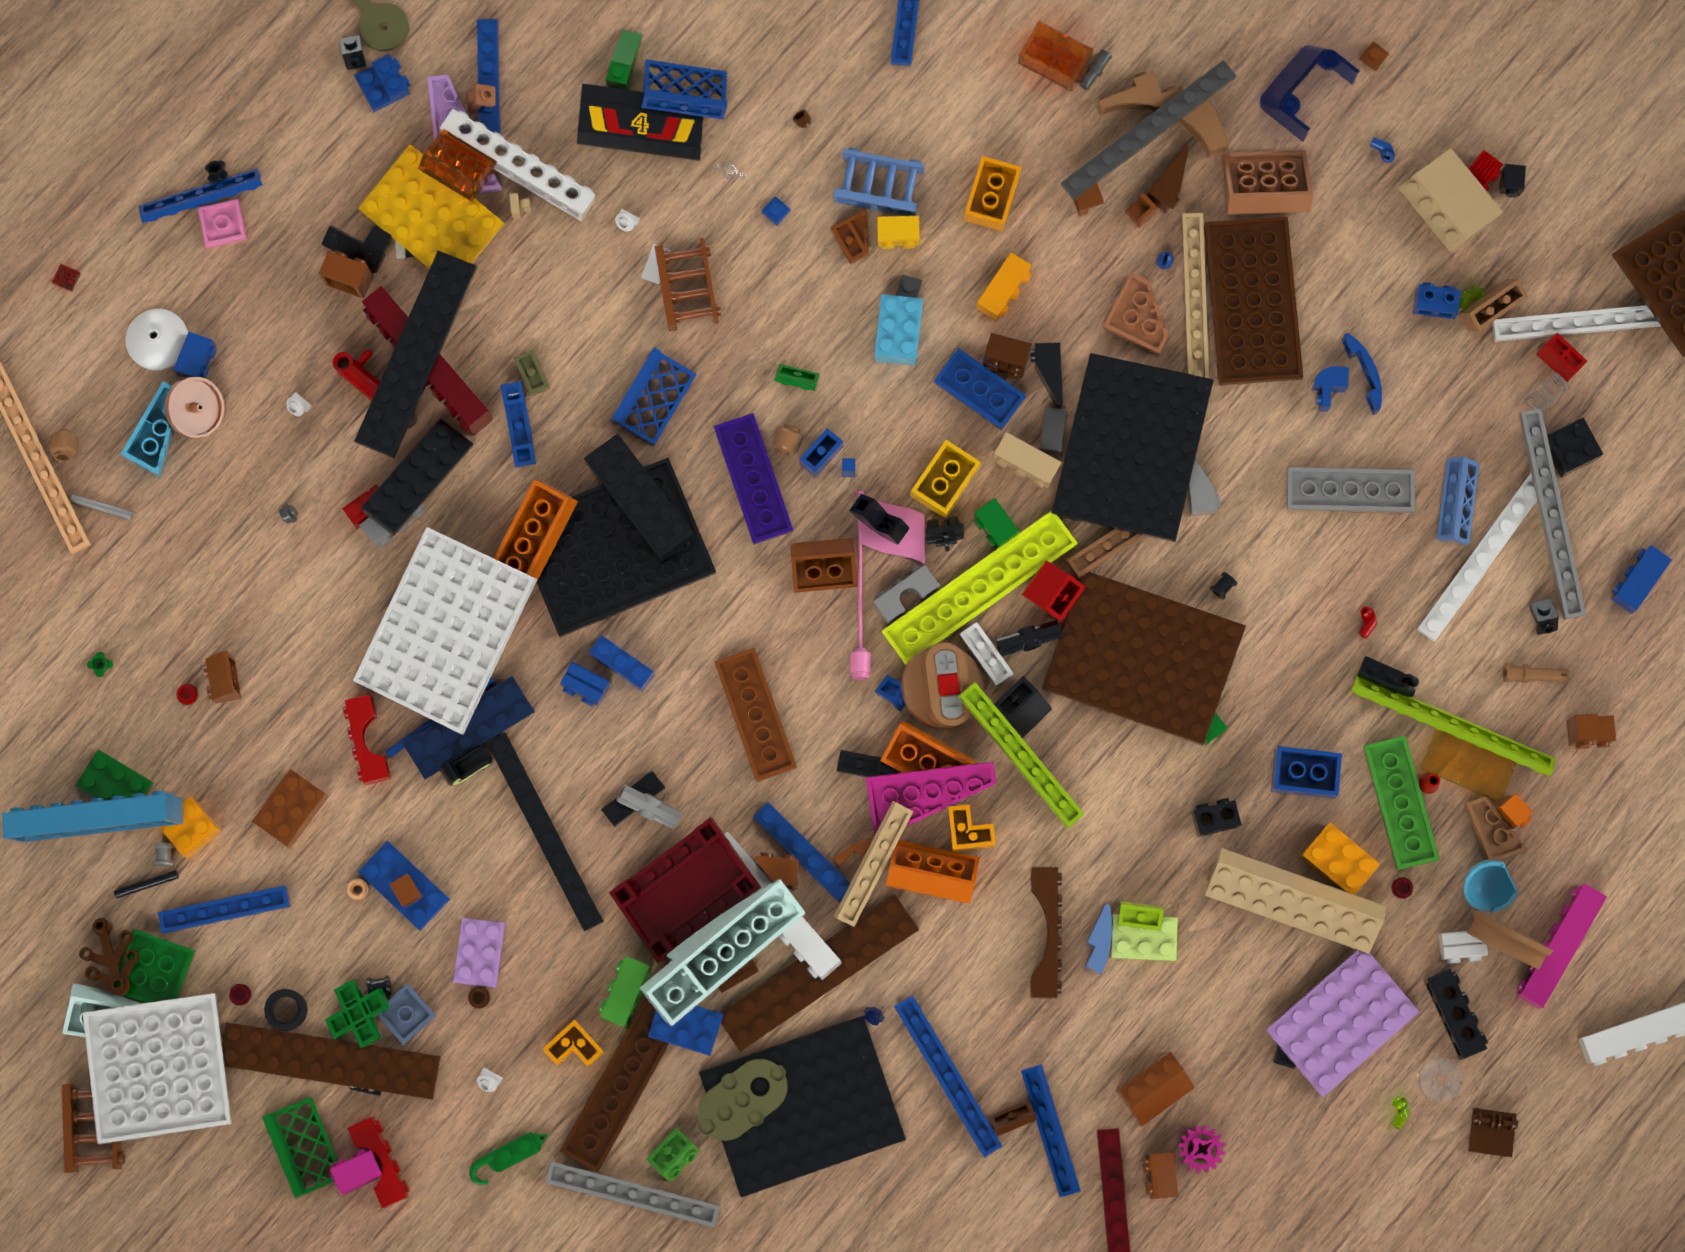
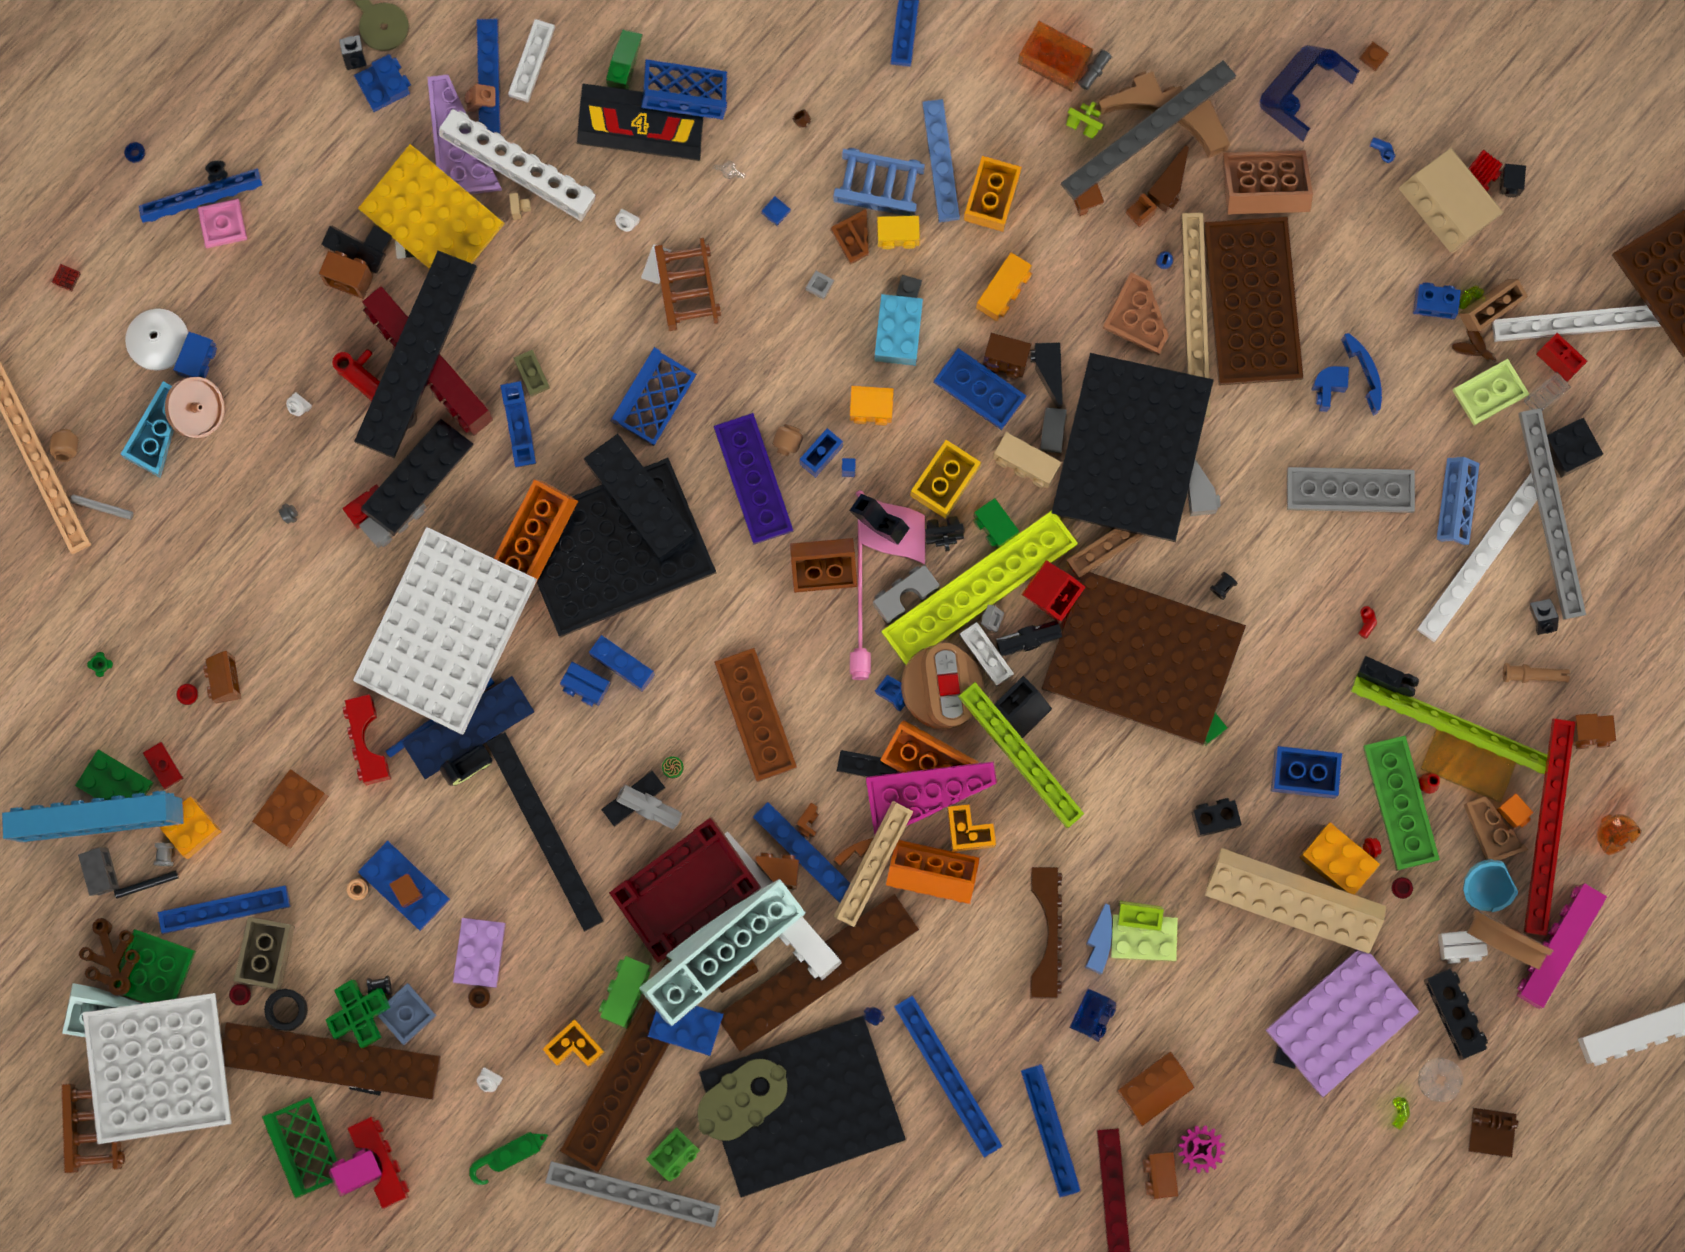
(98, 871): none -> flat silver hinge
(132, 147): none -> clear blue plate
(163, 765): none -> red plate
(264, 953): none -> dark tan brick
(457, 165): clear orange brick -> none
(531, 60): none -> white plate
(672, 767): none -> tile
(797, 377): green plate -> none
(808, 816): none -> dark orange bracket
(819, 285): none -> light grey plate
(871, 405): none -> light orange slope
(940, 160): none -> medium blue plate
(992, 618): none -> light grey plate
(1012, 1118): reddish brown plate -> none
(1093, 125): none -> lime hips
(1093, 1015): none -> clear blue bracket
(1372, 847): none -> red plate
(1477, 347): none -> reddish brown piece
(1490, 392): none -> yellowish green plate
(1549, 827): none -> red plate
(1616, 832): none -> clear orange cylinder
(1640, 578): blue brick -> none

